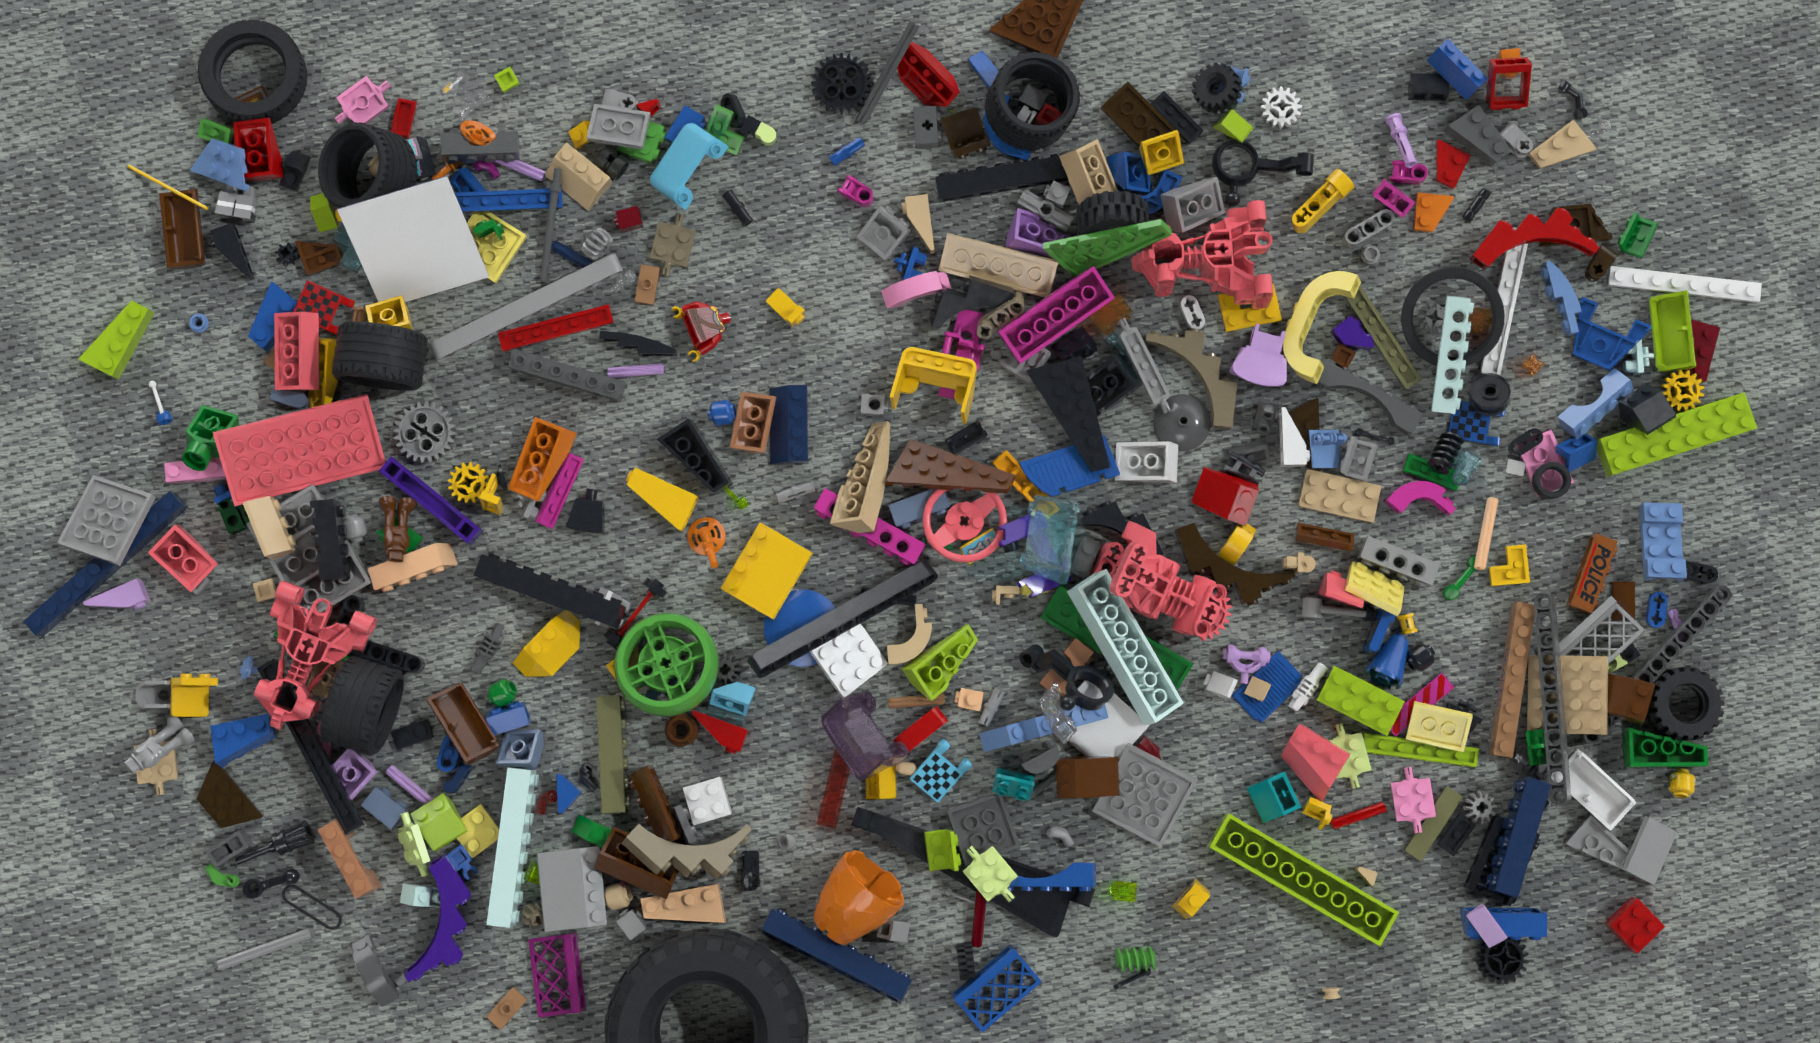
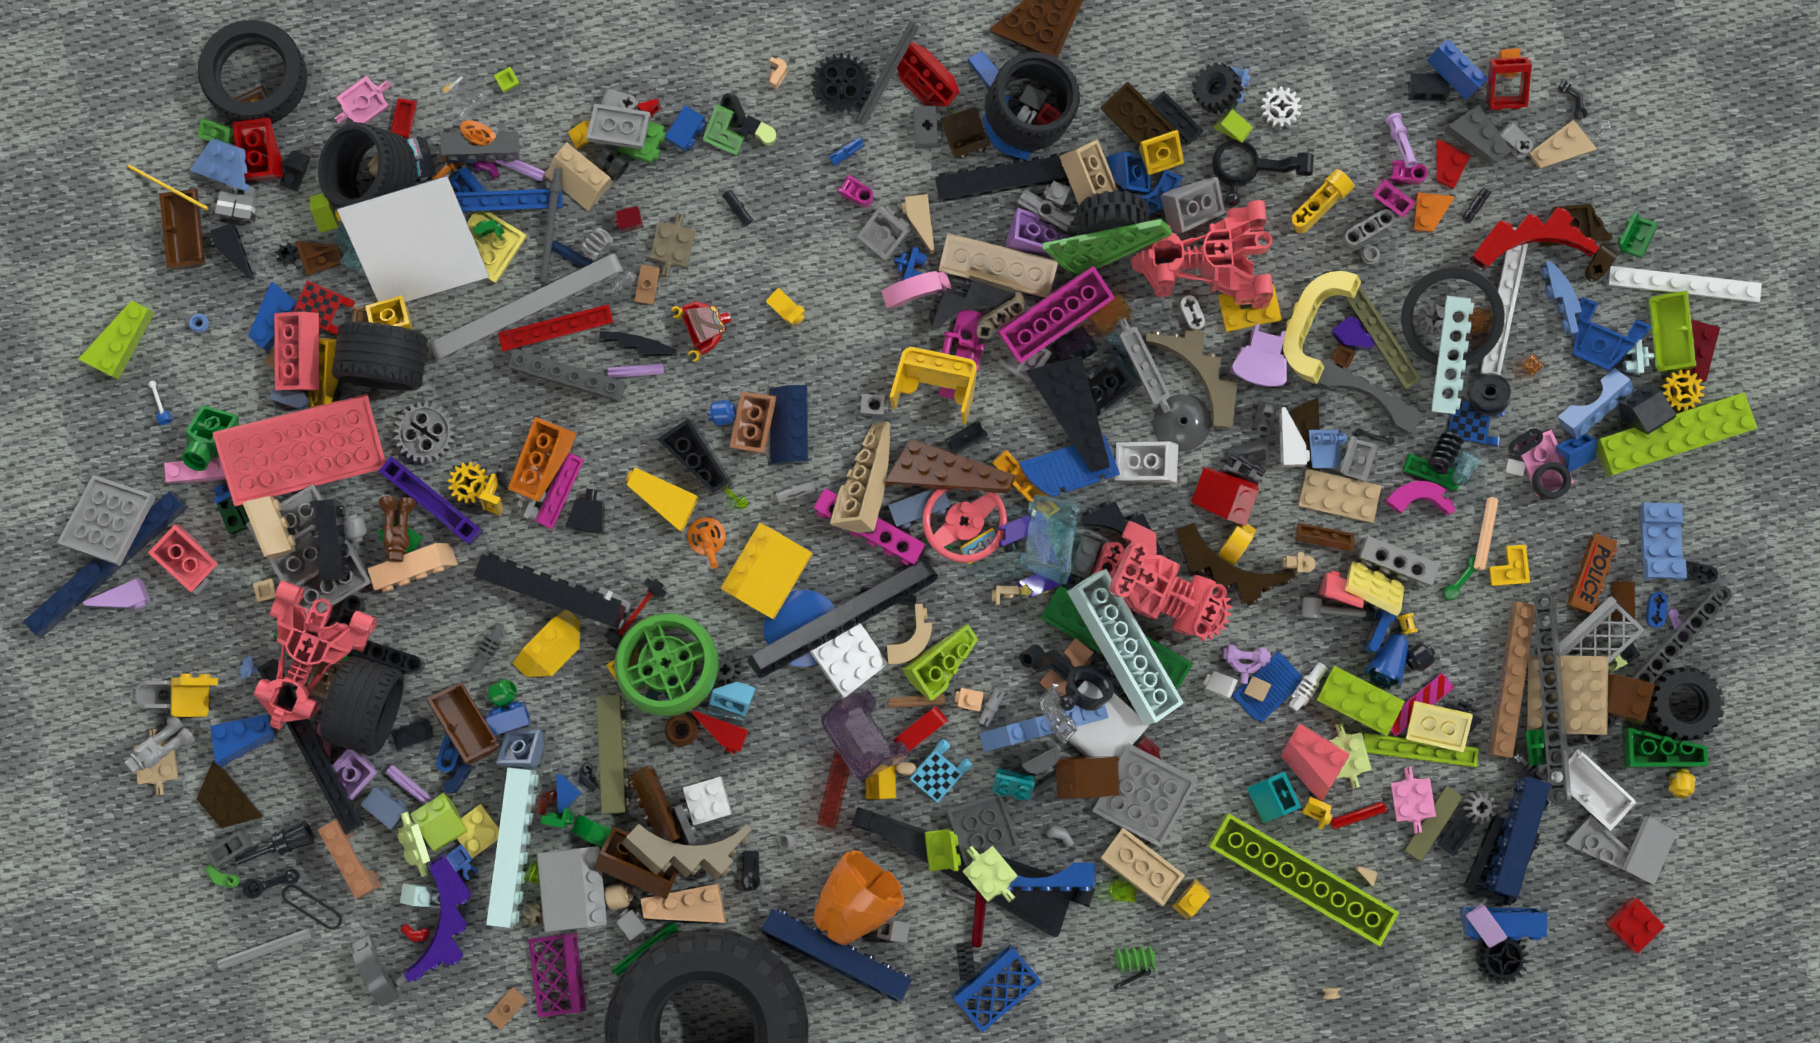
(415, 935): none -> red arm
(559, 820): none -> green bracket
(669, 930): none -> green axle
(682, 161): medium azure windscreen -> none
(777, 76): none -> light nougat bracket
(1142, 867): none -> tan plate

